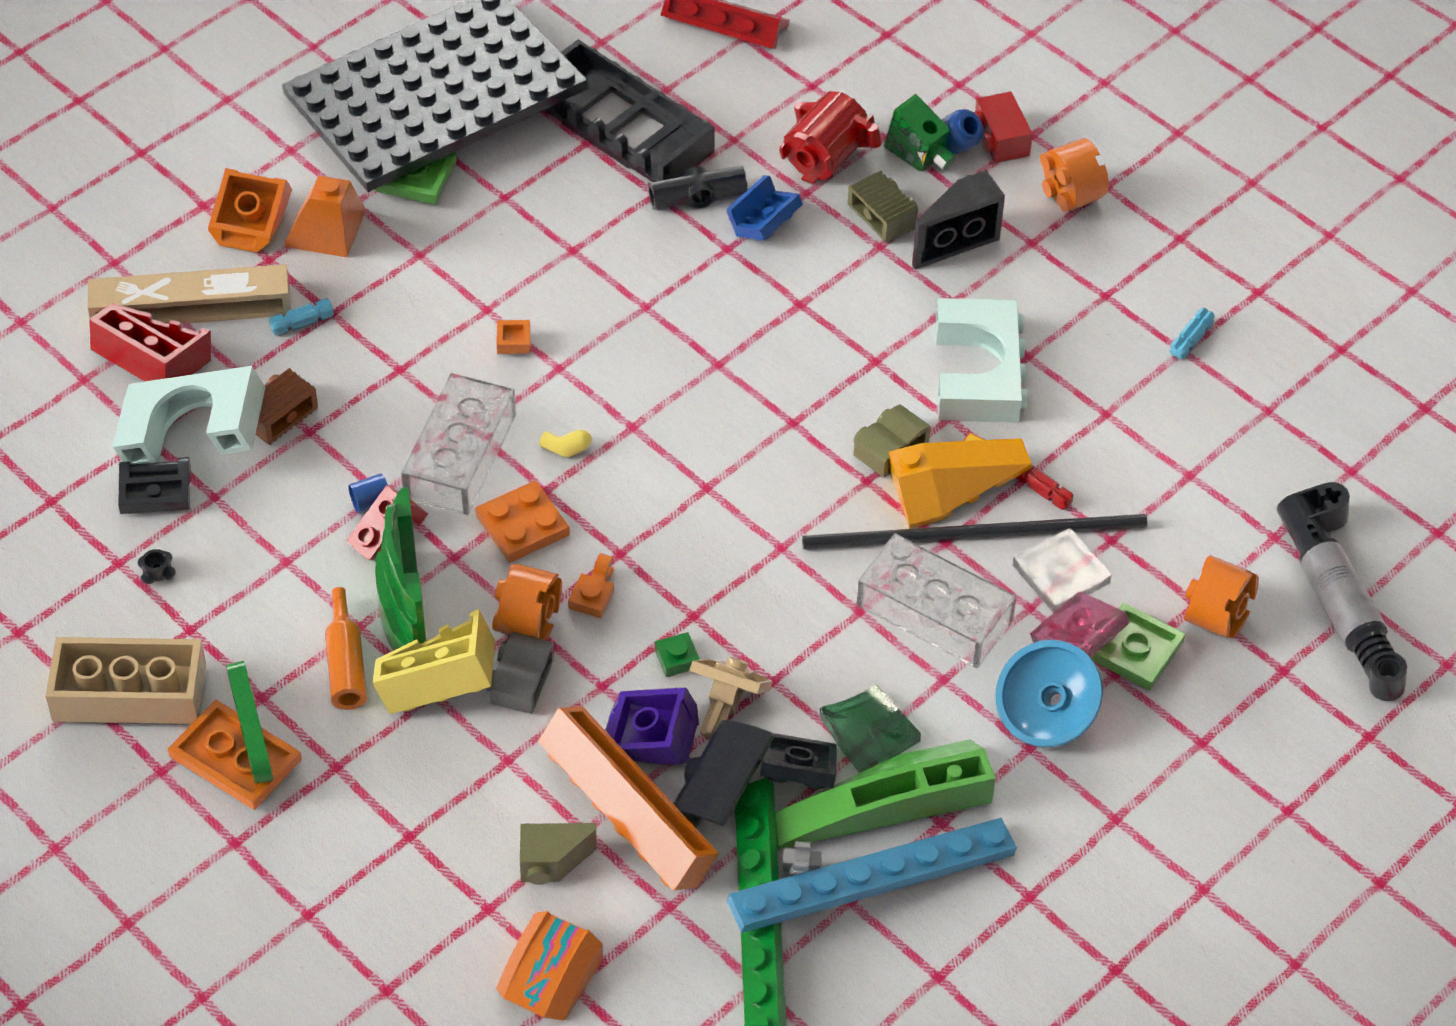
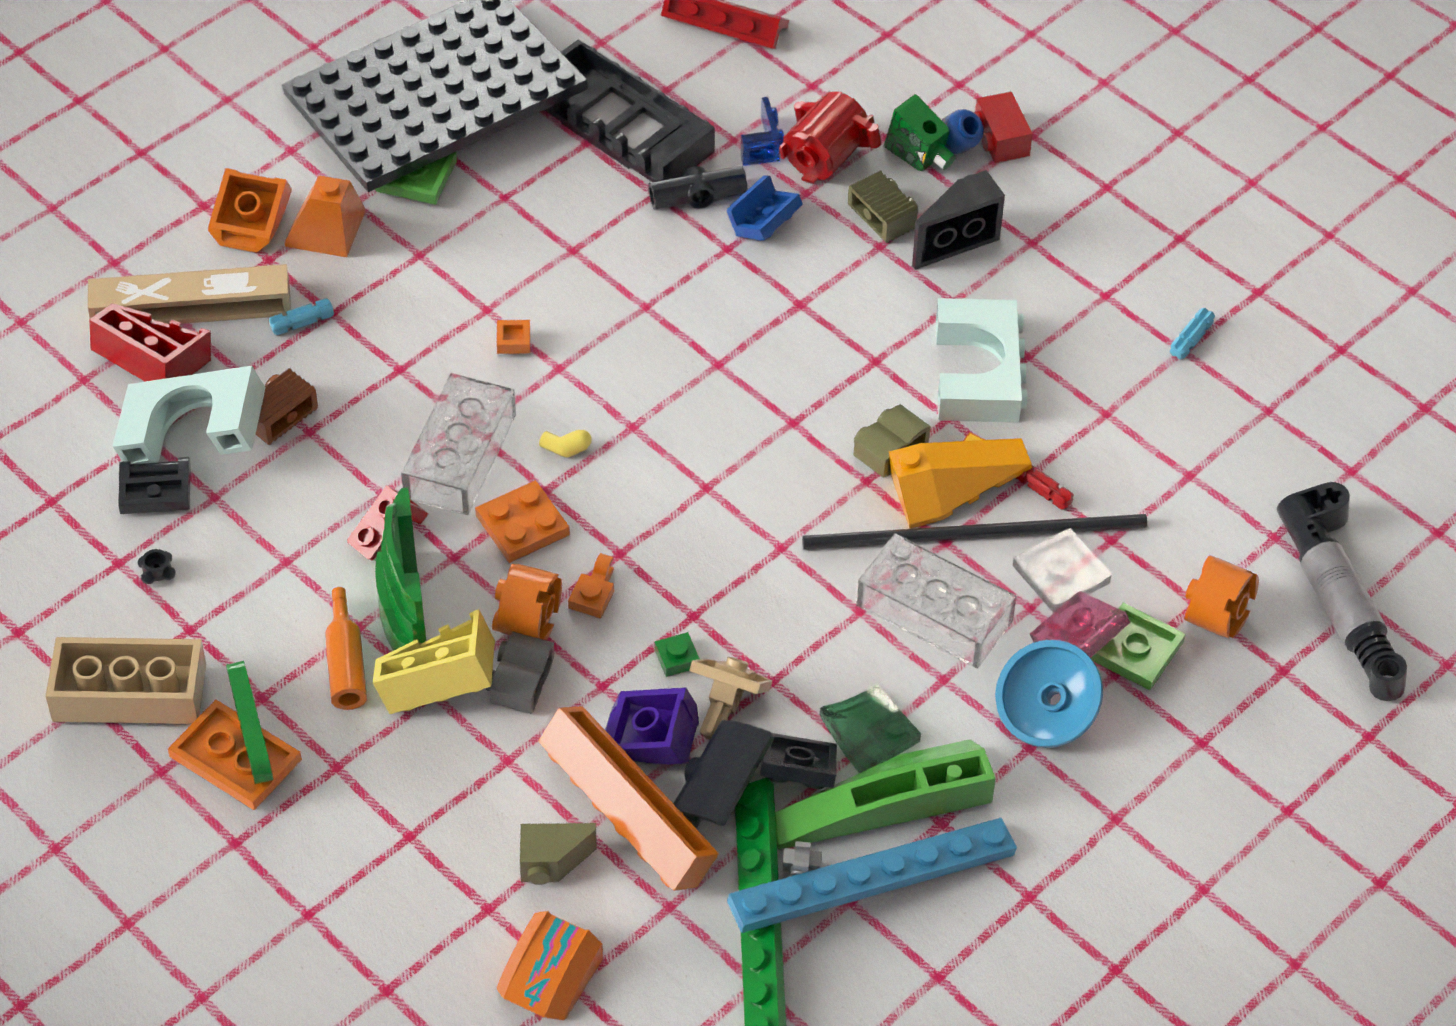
(366, 491): blue beam -> none
(763, 146): none -> clear blue bracket
(1074, 174): orange brick -> none

